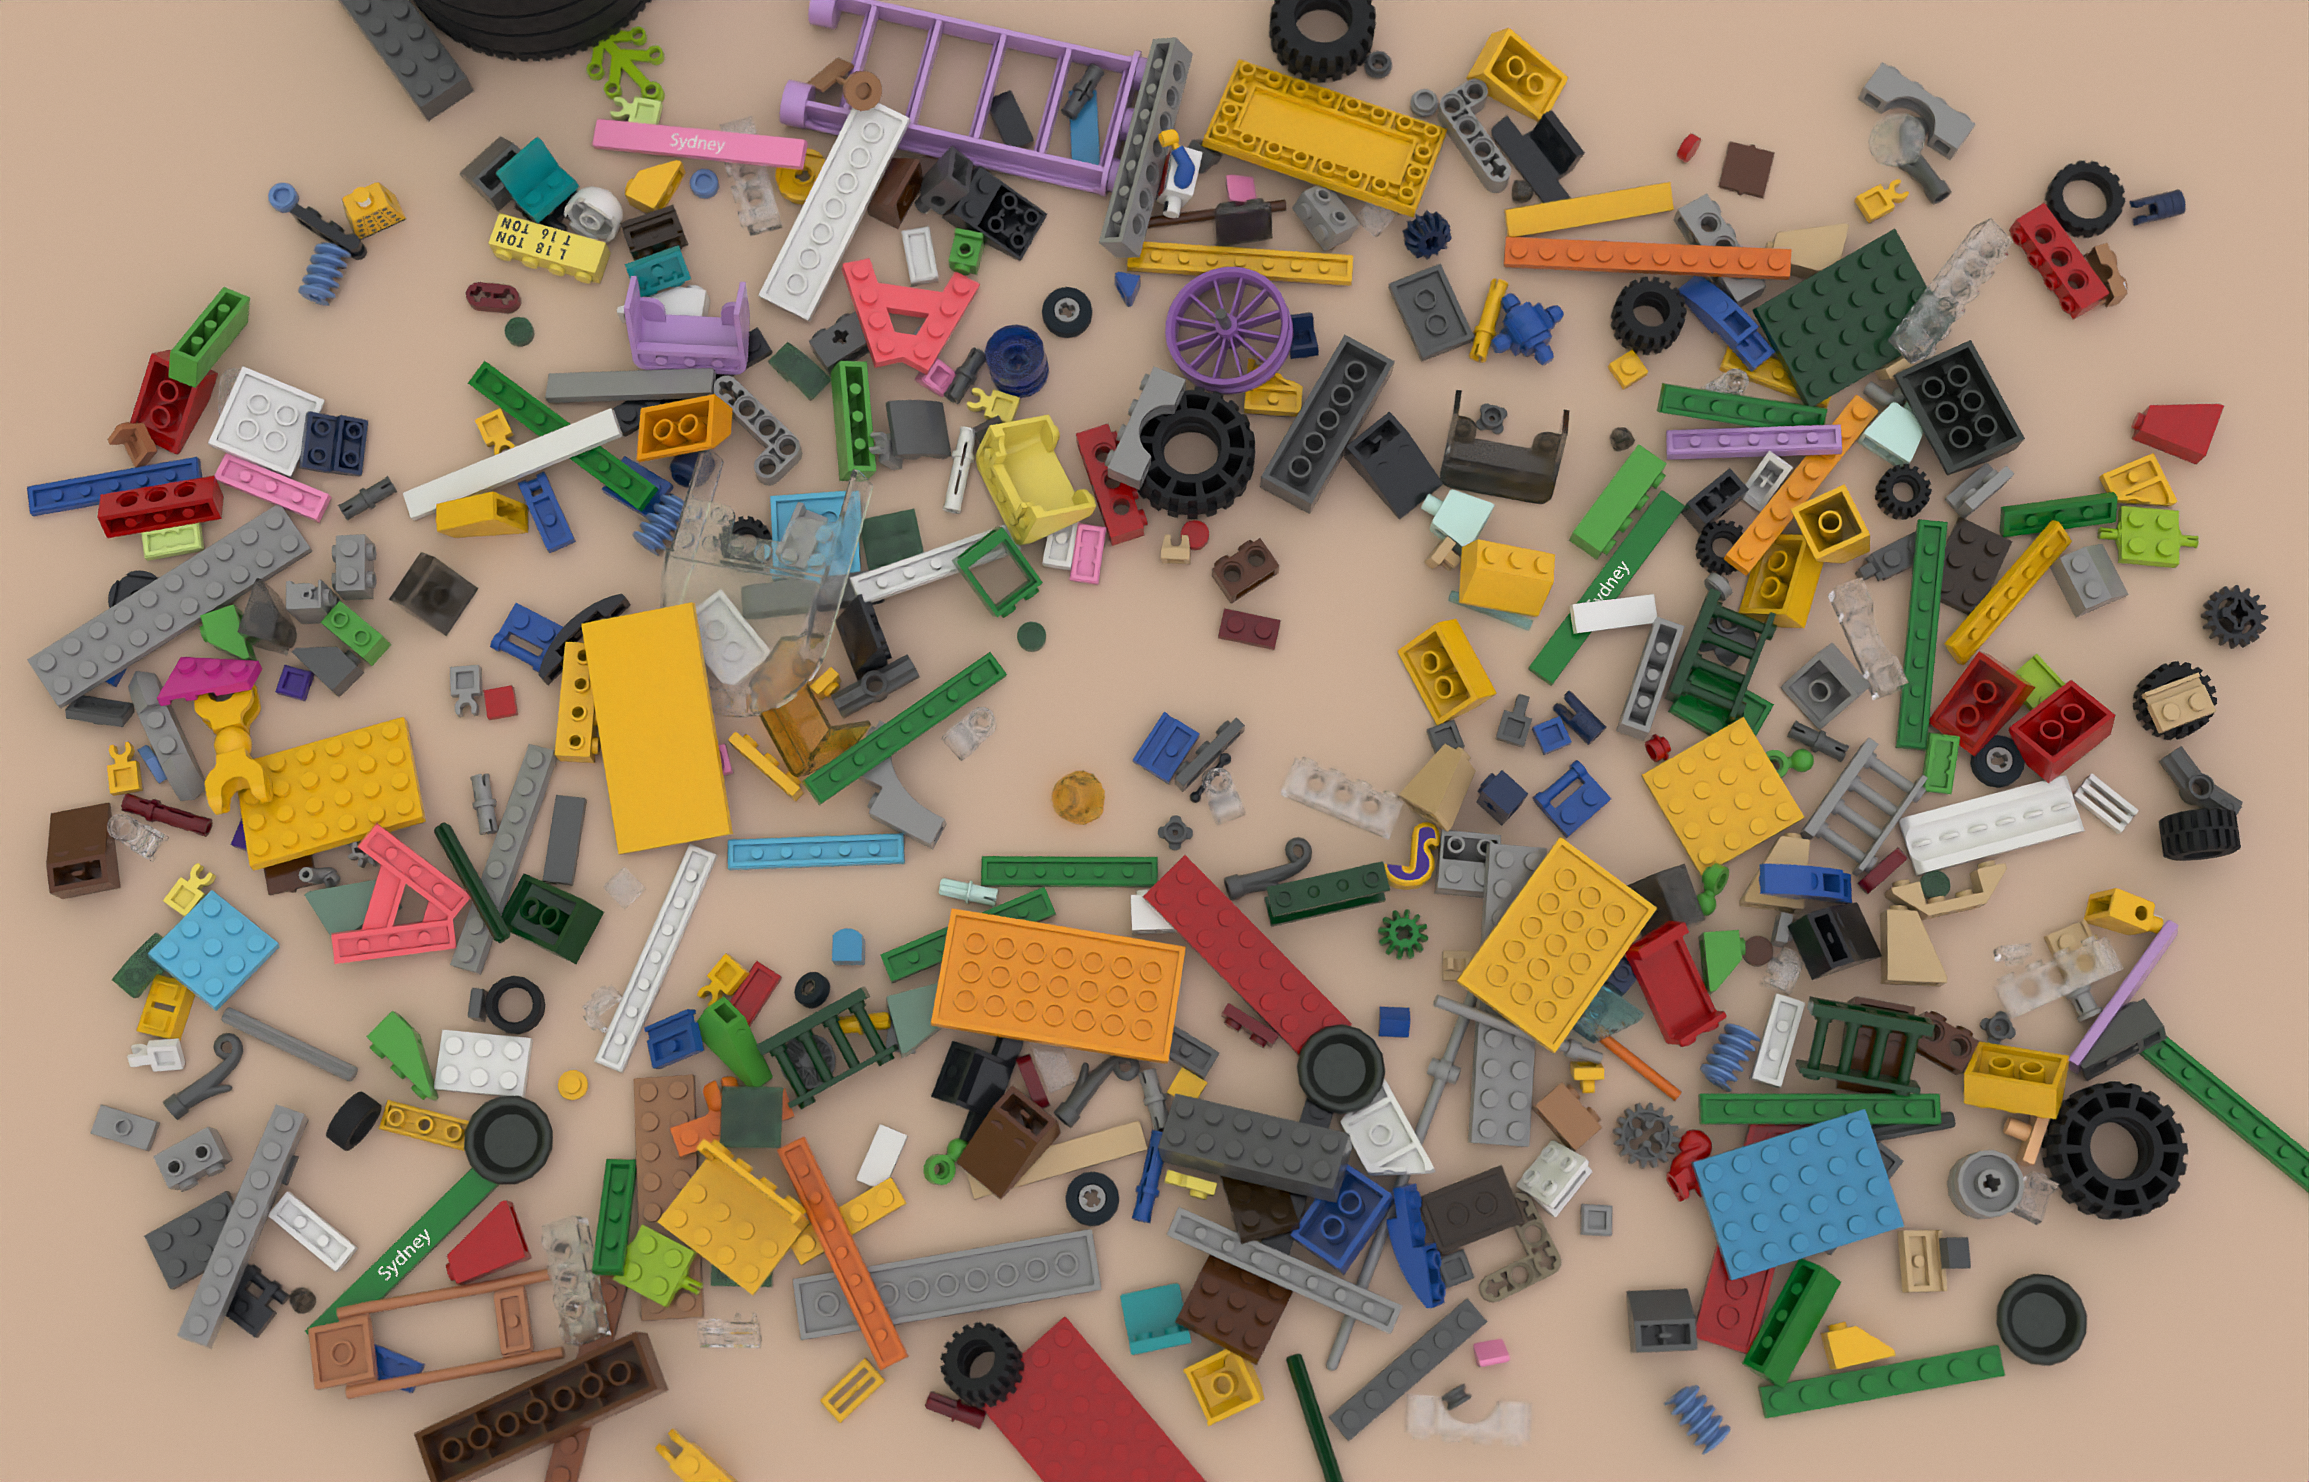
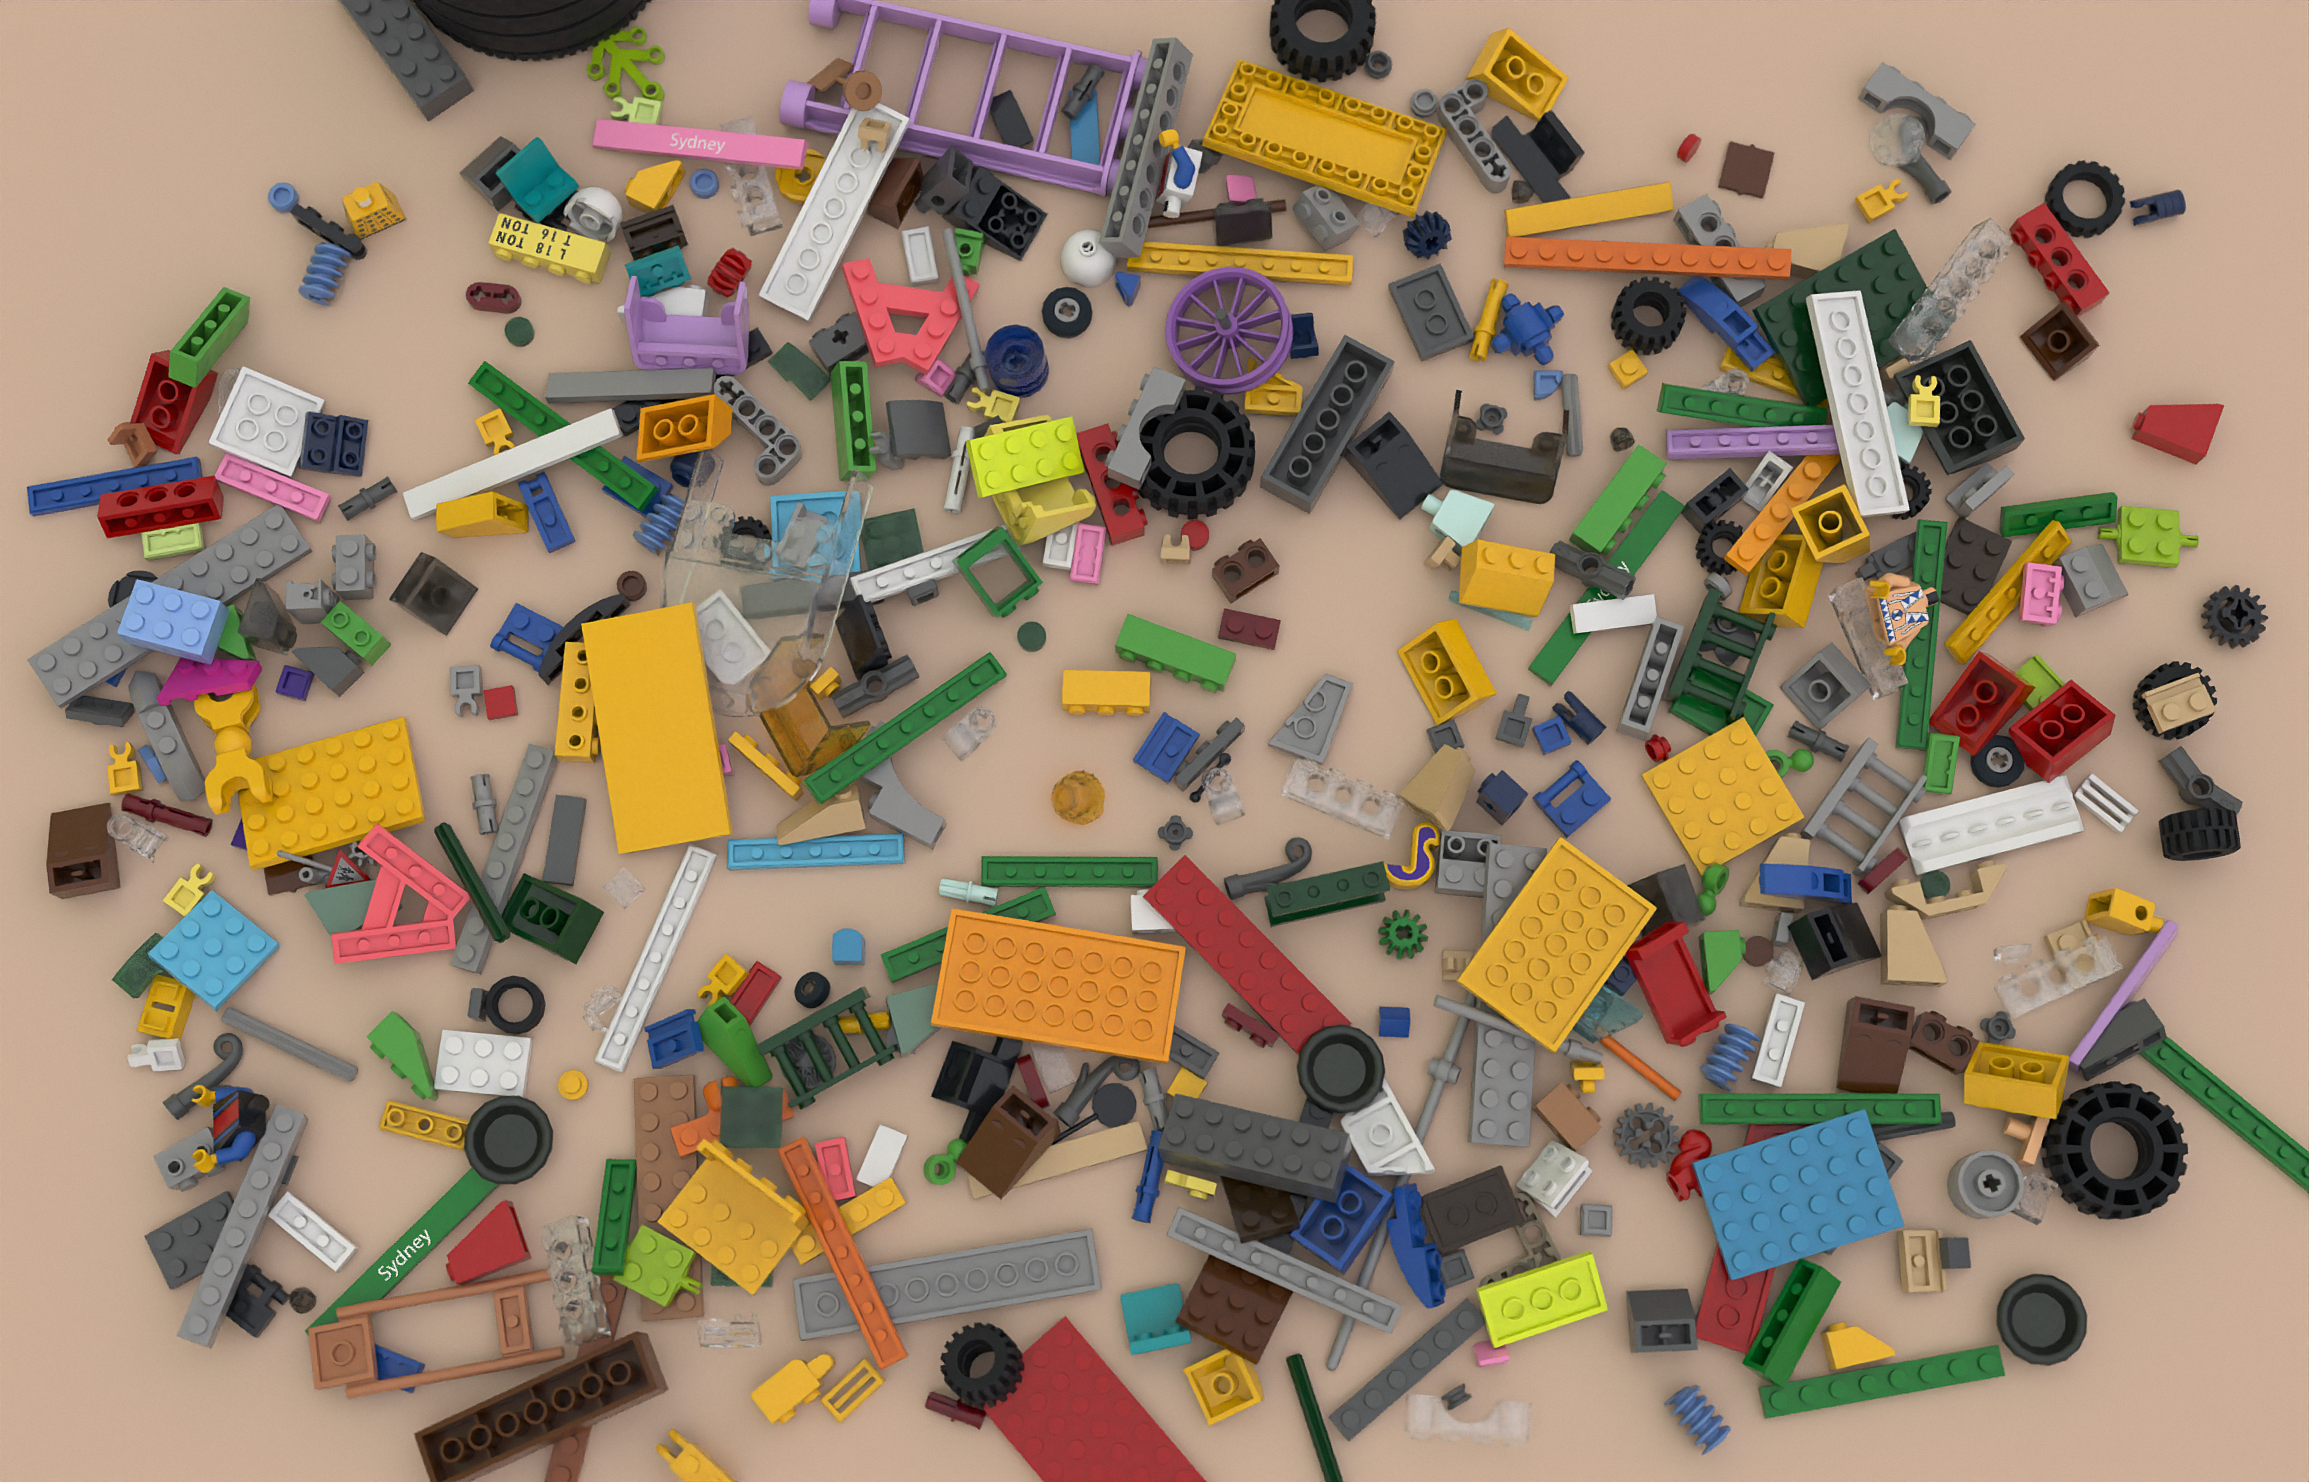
(125, 1127): light grey plate -> none
(173, 621): none -> light blue brick
(237, 1124): none -> torso
(341, 873): none -> piece
(353, 1121): black tyre -> none
(632, 585): none -> reddish brown tile
(729, 272): none -> red gear
(792, 1386): none -> yellow hinge
(835, 816): none -> tan slope
(836, 1167): none -> coral plate
(874, 130): none -> tan tile
(923, 592): none -> dark grey tile
(977, 359): none -> light grey bar
(1024, 456): none -> neon yellow plate
(1077, 1203): black bush -> none
(1086, 260): none -> white cylinder
(1106, 692): none -> yellow brick
(1112, 1106): none -> black piece
(1175, 653): none -> bright green brick
(1315, 721): none -> light grey wing
(1541, 1299): none -> neon yellow plate
(1545, 383): none -> medium blue tile
(1571, 402): none -> light grey axle
(1605, 577): none -> dark grey piece
(1855, 1017): dark green fence -> none
(1857, 403): none -> white plate
(1898, 612): none -> torso
(1923, 406): none -> light yellow plate
(2041, 594): none -> bright pink bracket
(2060, 341): none -> reddish brown slope
(2084, 1003): light grey bush -> none
(2104, 264): medium nougat piece -> none
(2139, 483): yellow wing -> none

